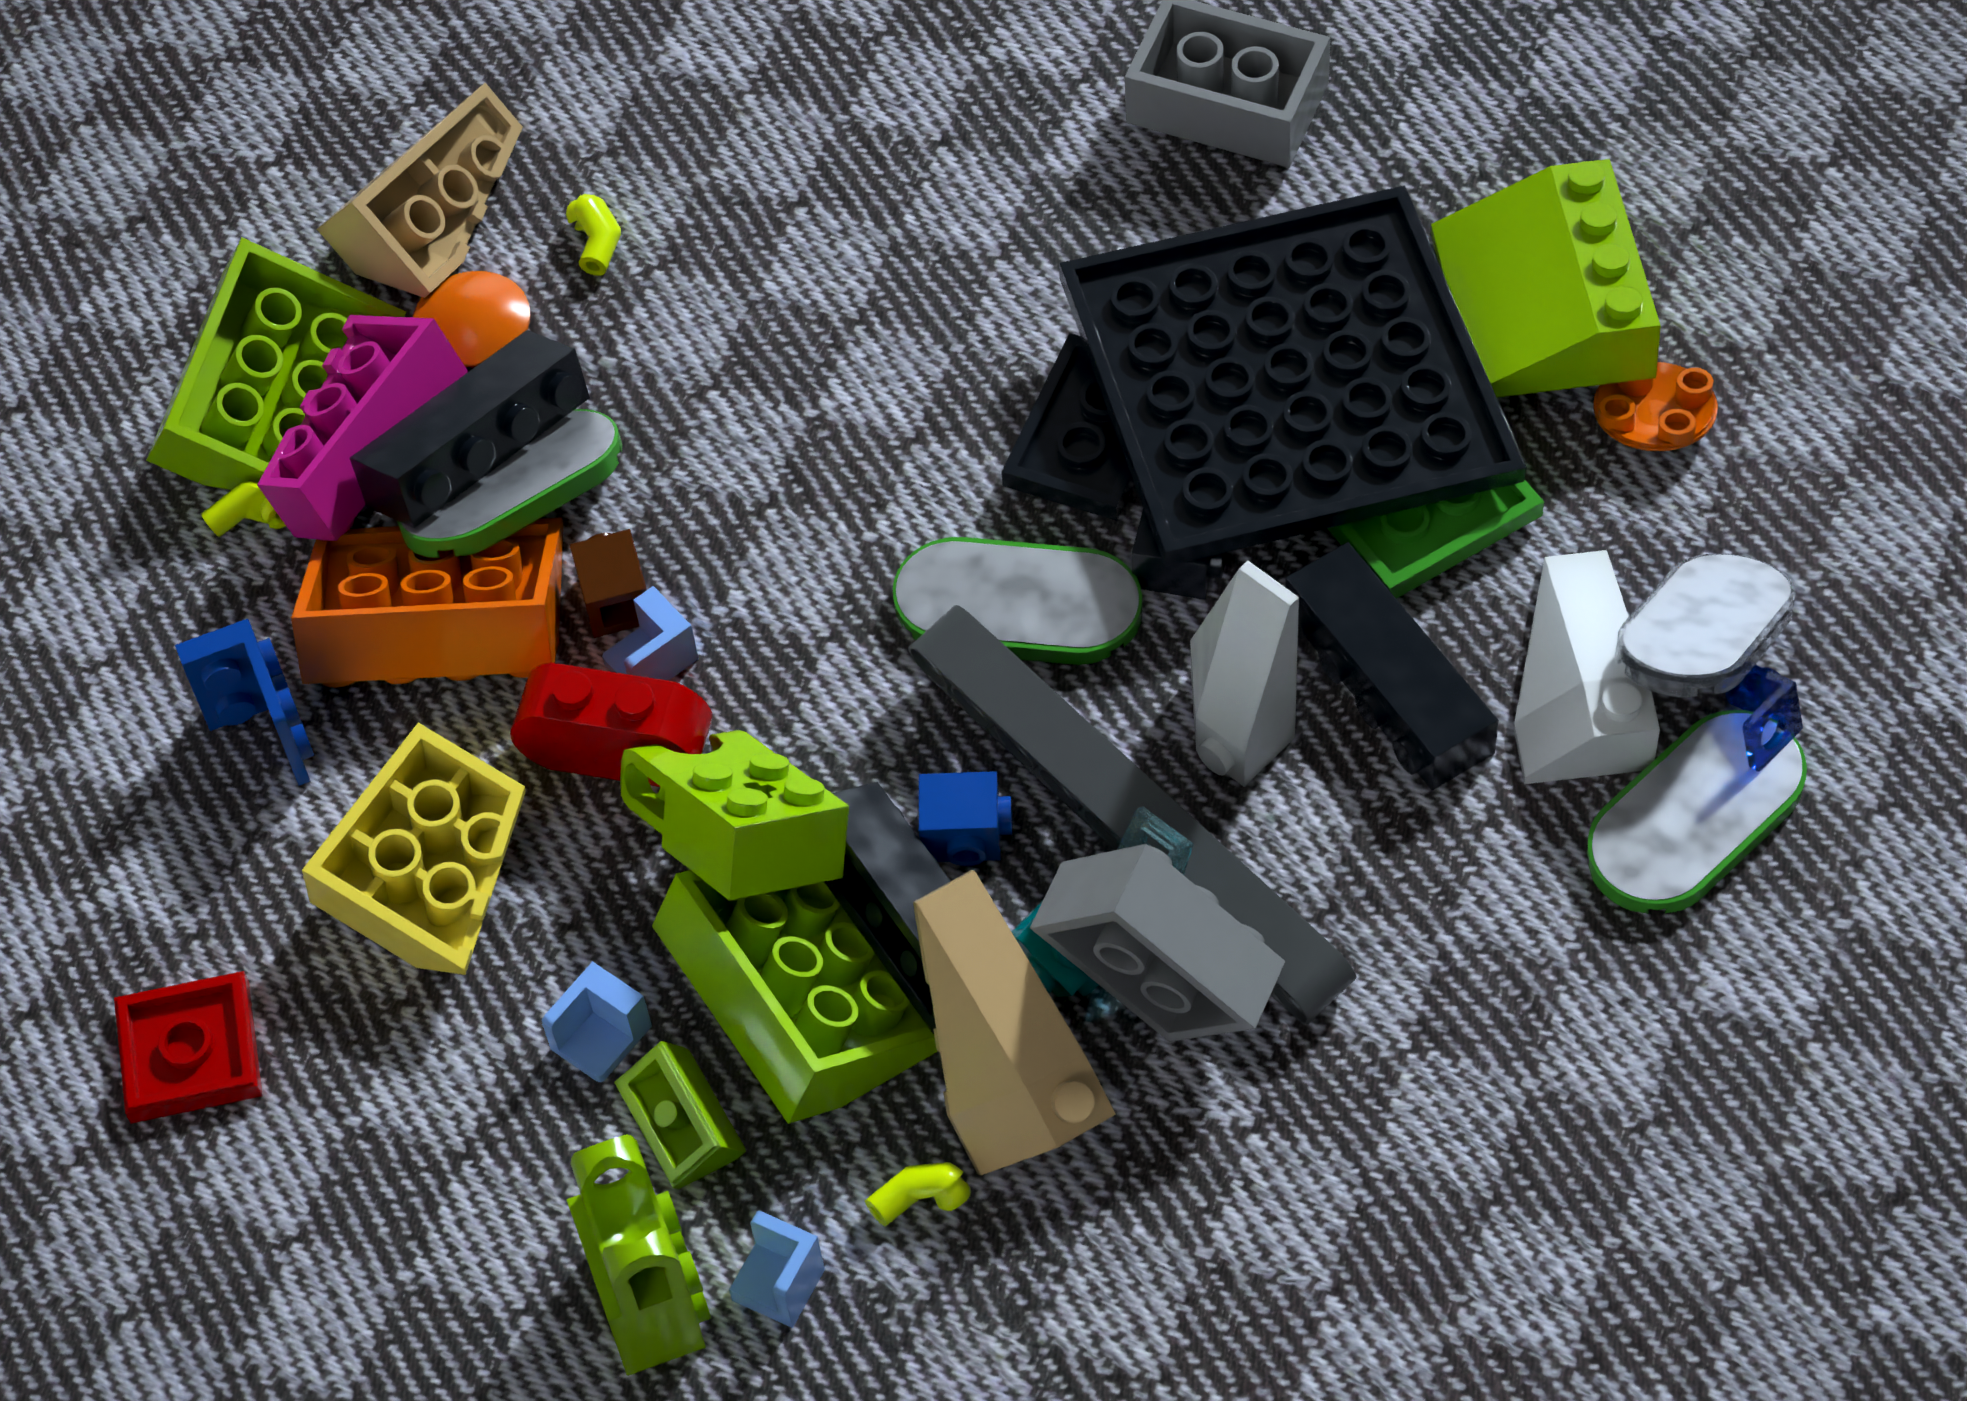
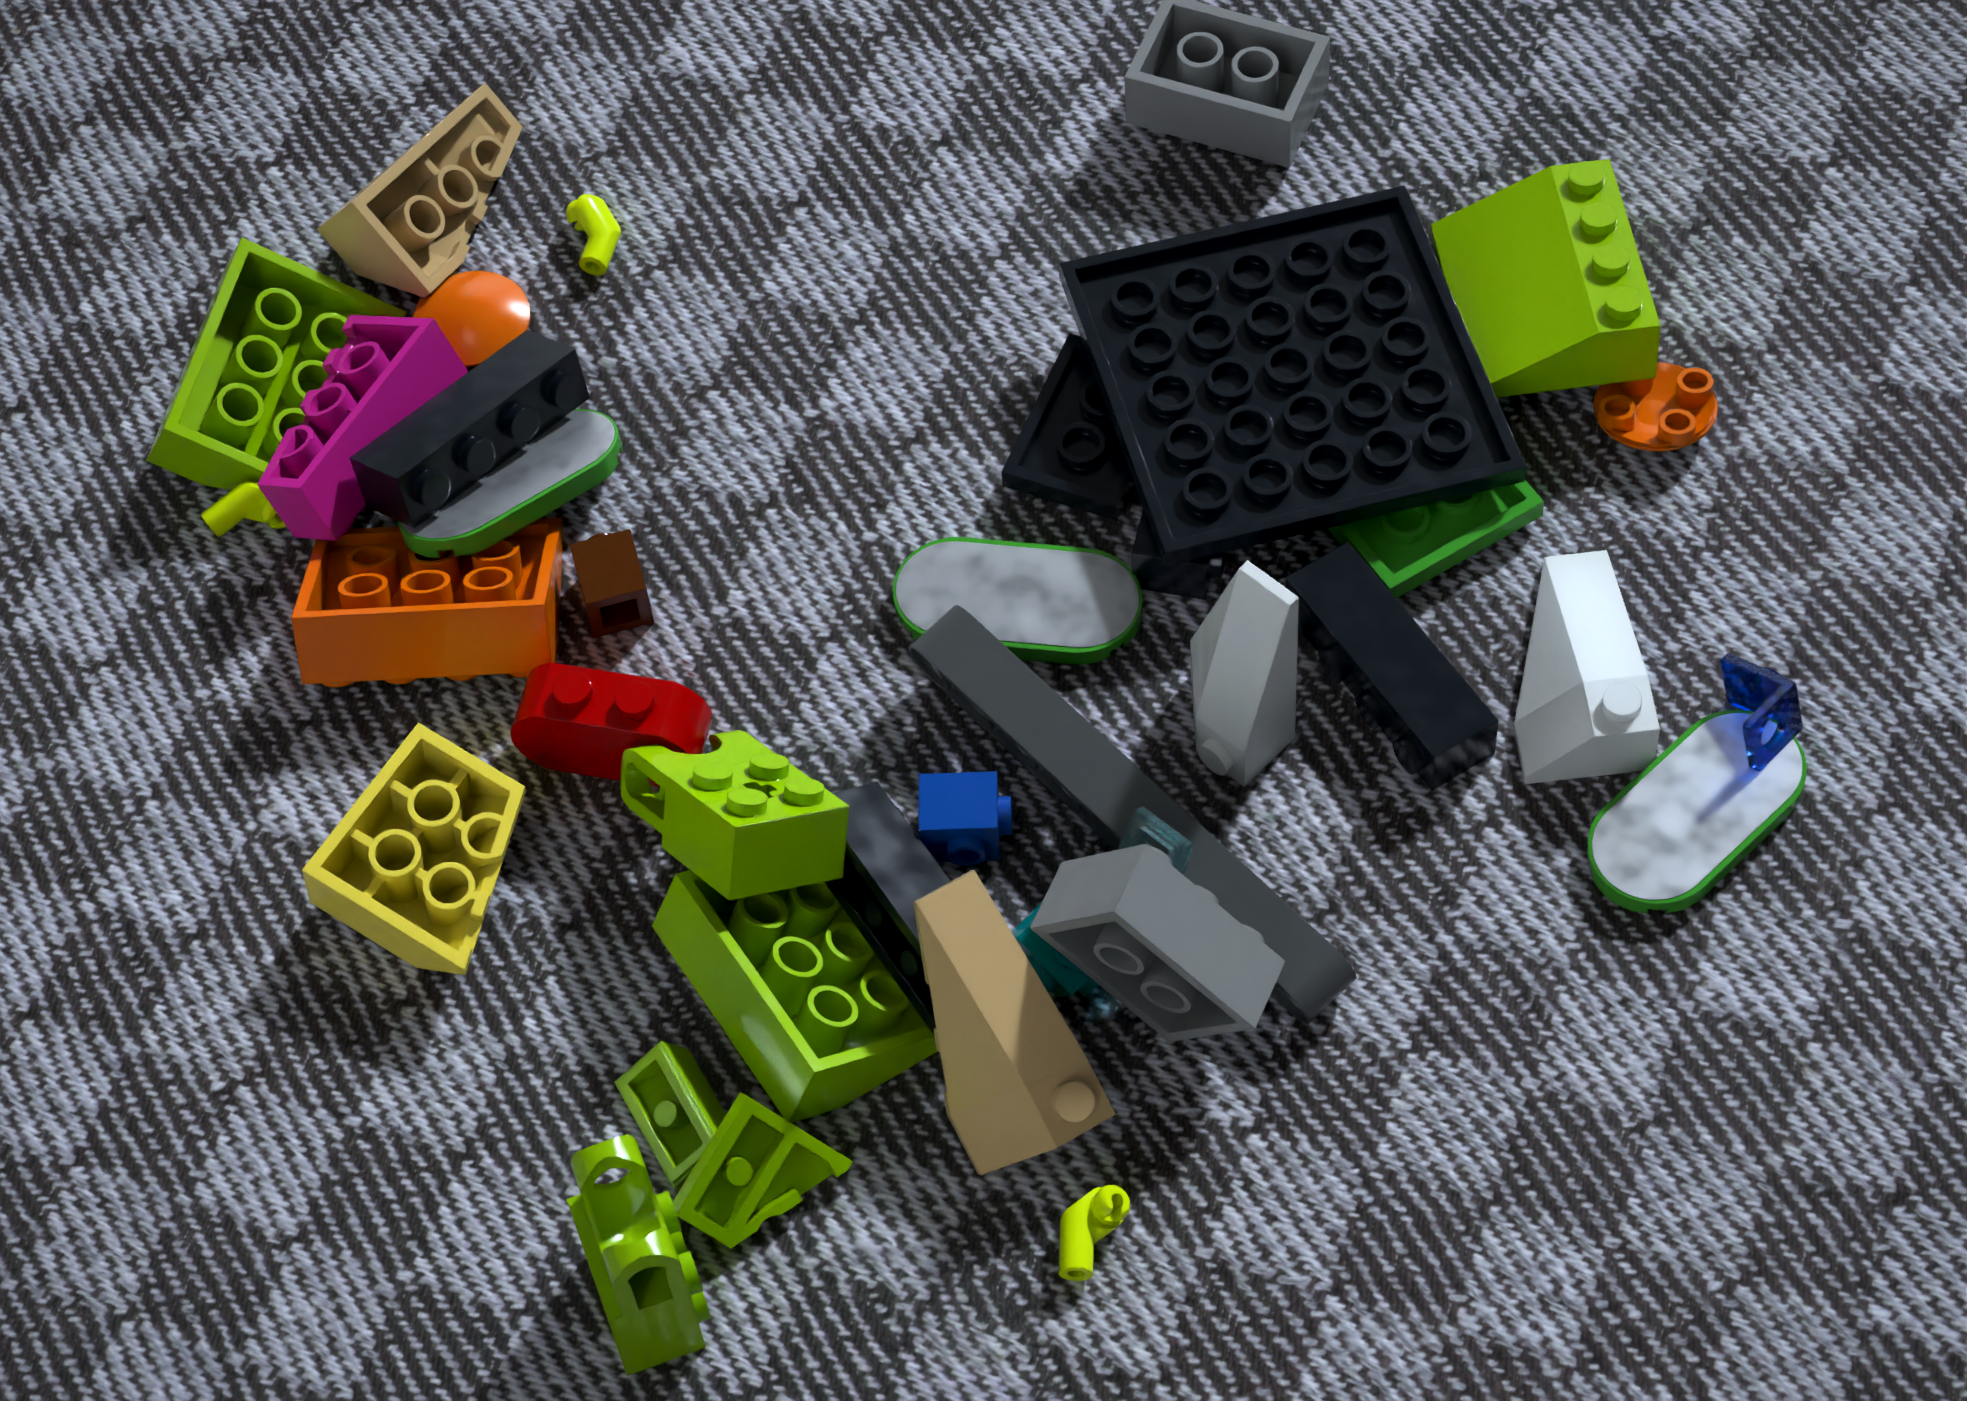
(187, 1047): red tile -> none
(242, 678): blue bracket -> none
(596, 1022): light blue panel -> none
(659, 646): light blue panel -> none
(753, 1172): none -> lime wing
(778, 1270): light blue panel -> none
(918, 1183): neon yellow arm -> none
(1085, 1225): none -> neon yellow arm
(1705, 624): flat silver tile -> none

